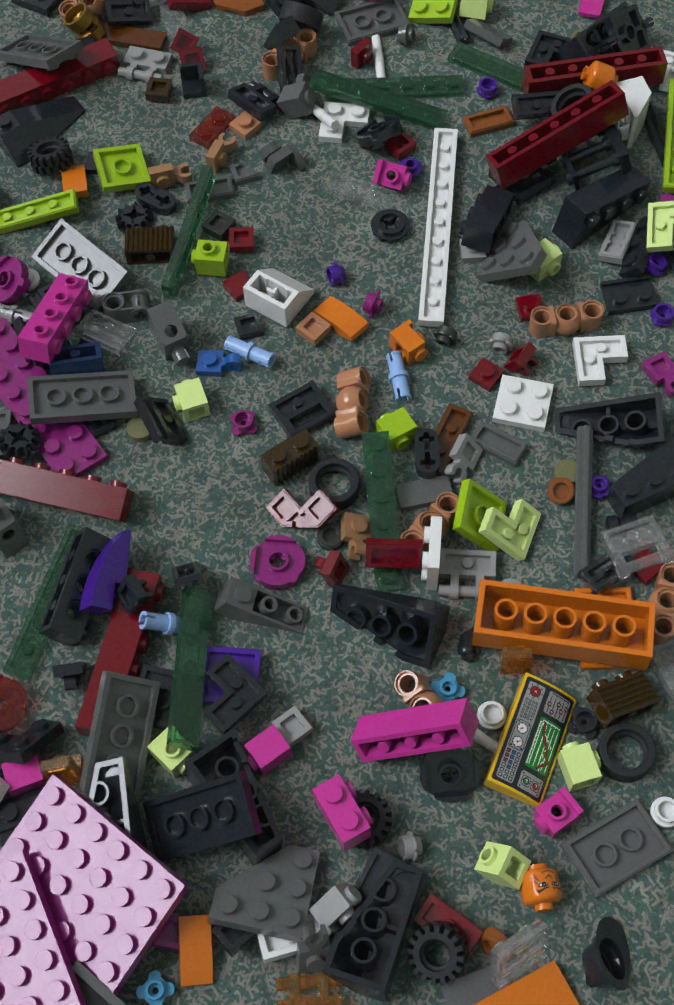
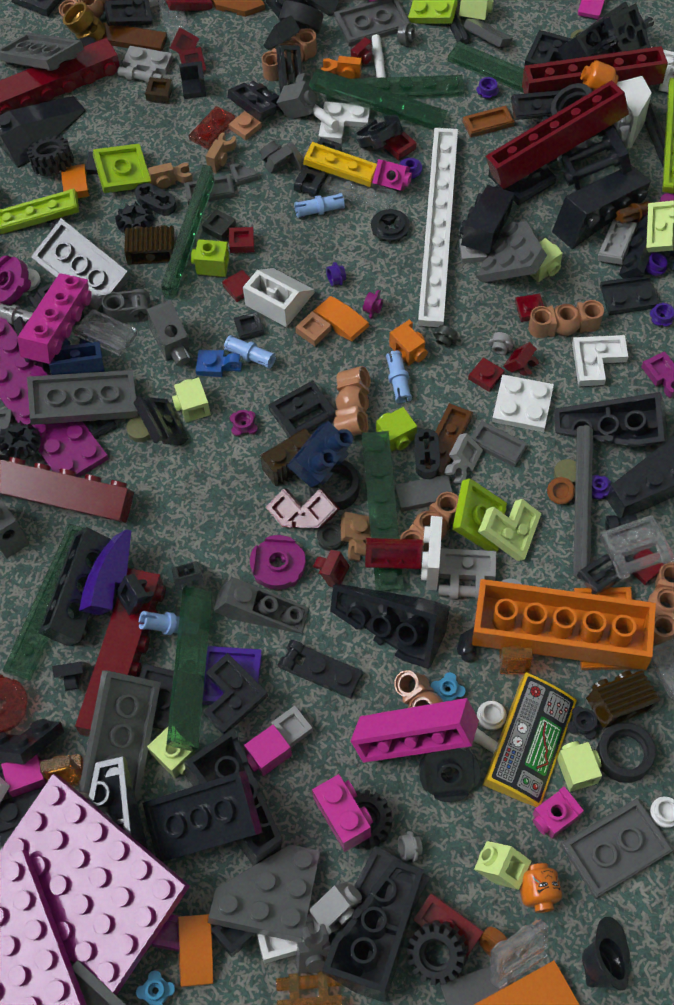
(317, 176): none -> black plate
(319, 205): none -> light blue pin
(320, 453): none -> dark blue brick
(321, 669): none -> black plate
(340, 164): none -> yellow tile
(345, 66): none -> orange plate
(632, 213): none -> reddish brown axle

